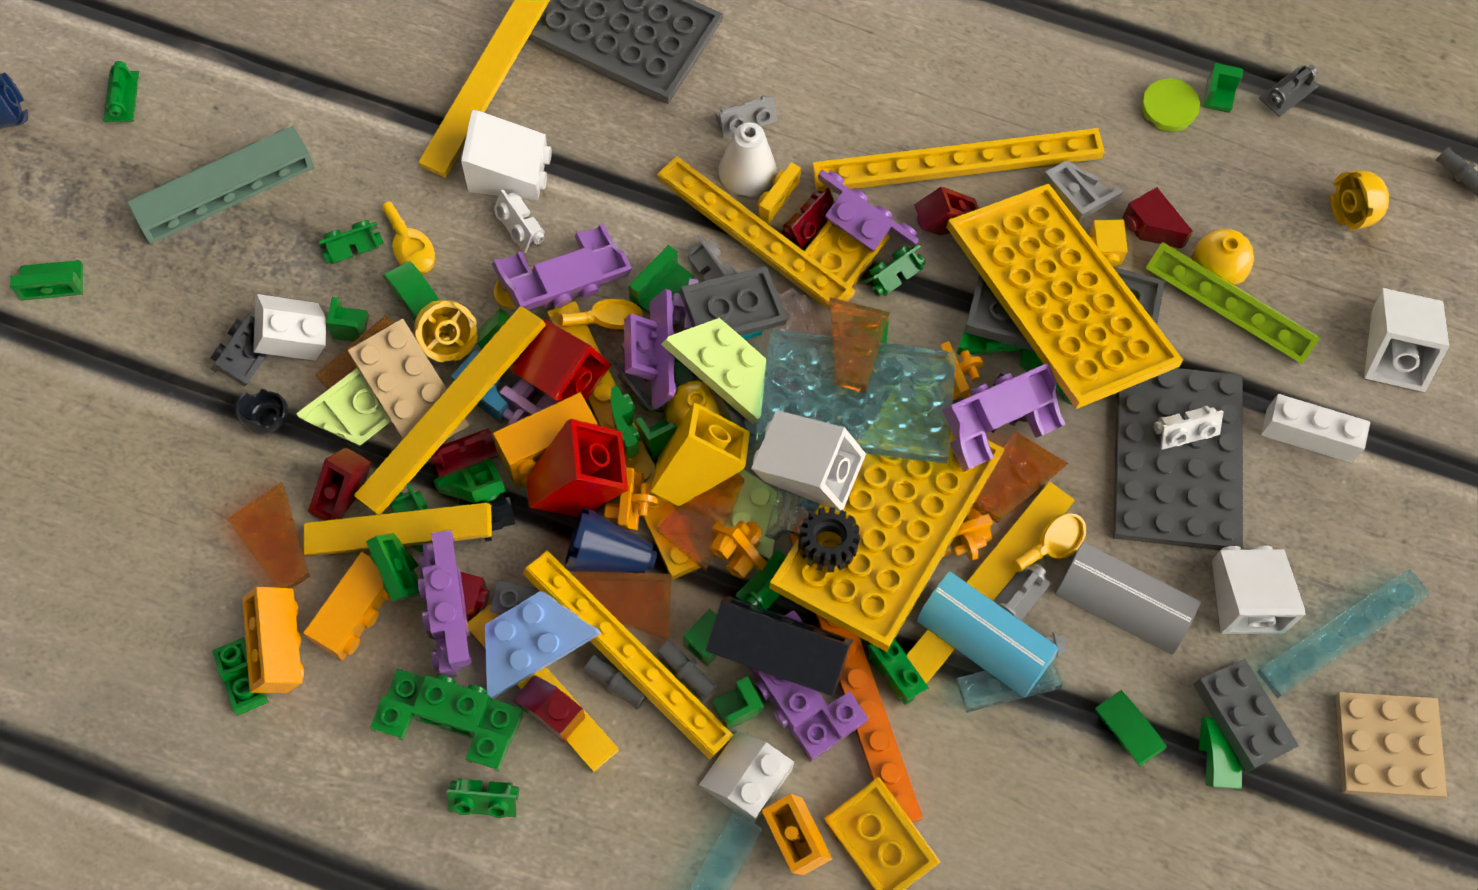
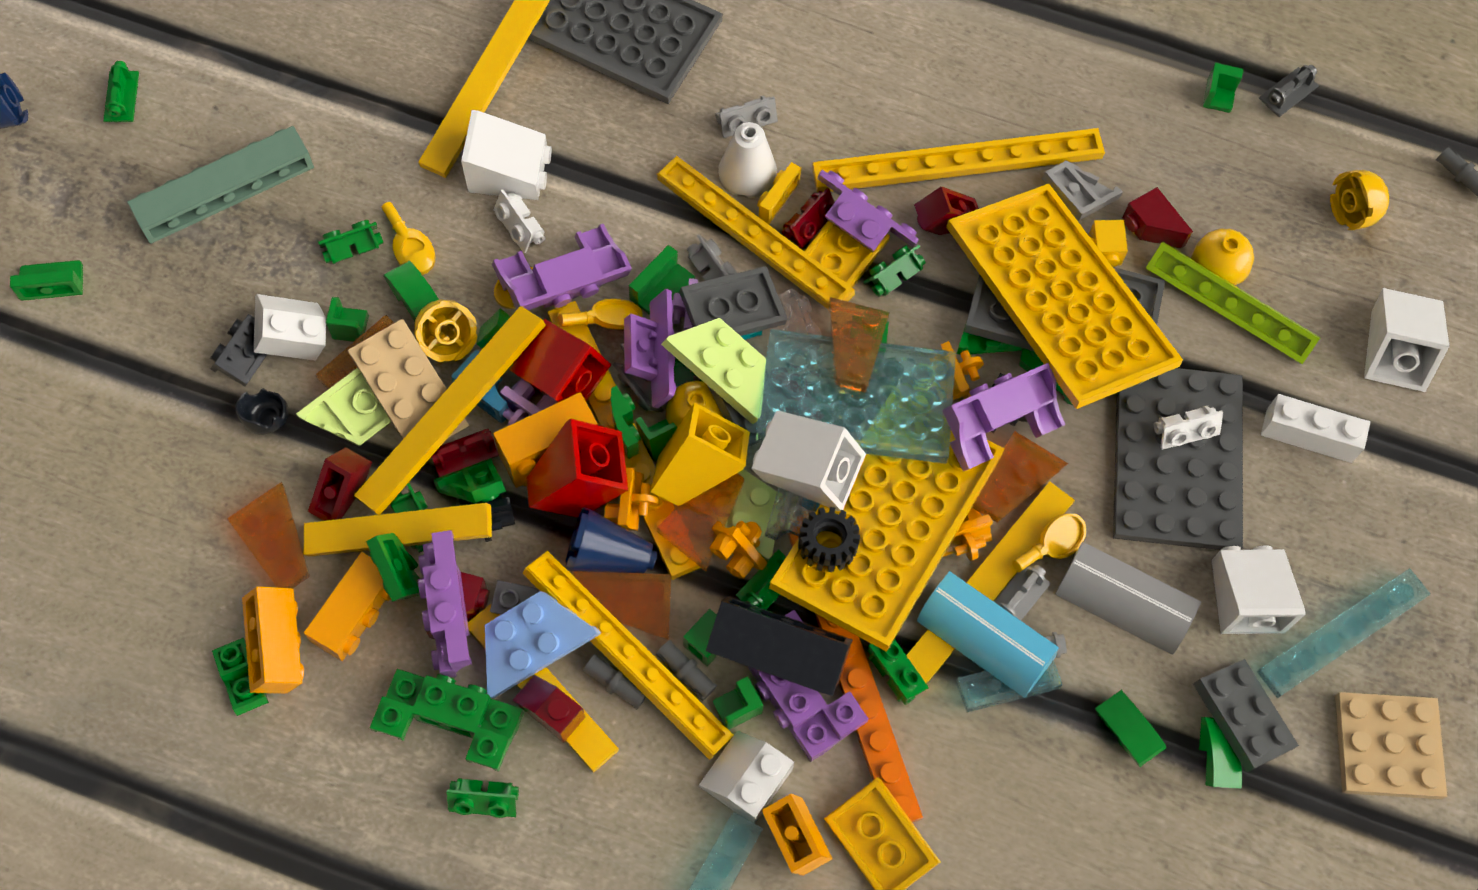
(1170, 105): lime tile -> none

